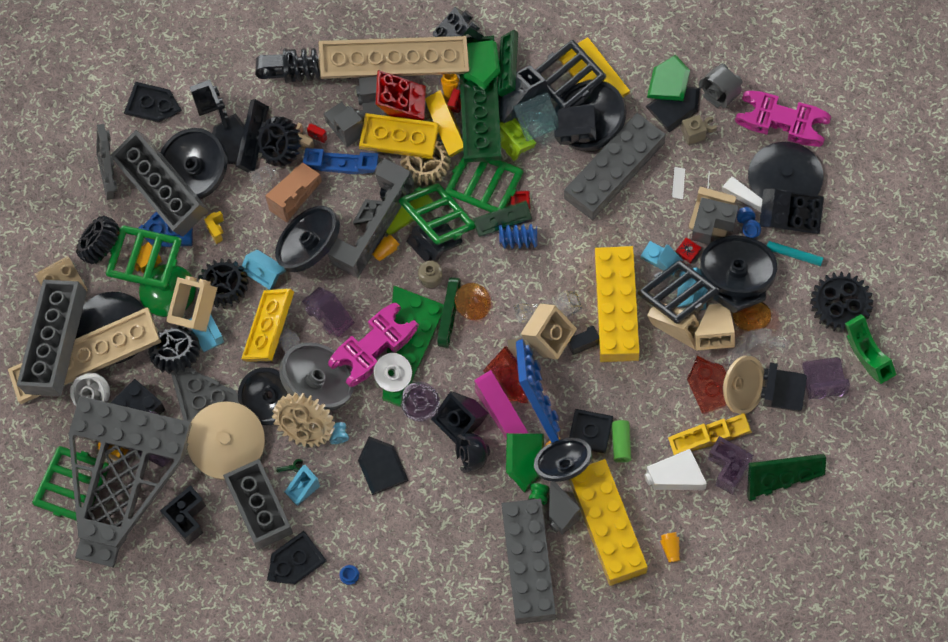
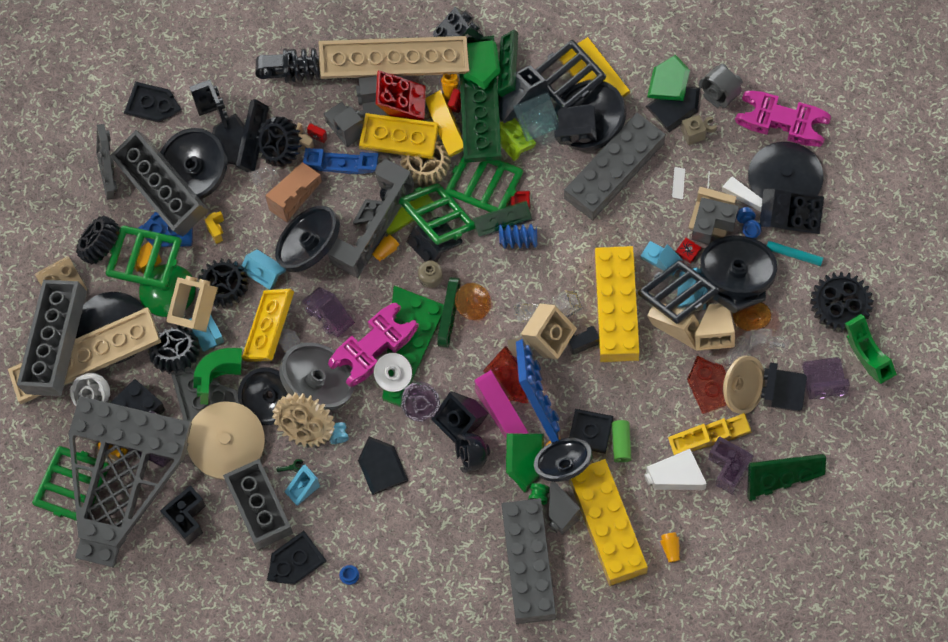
(217, 363): none -> green arch

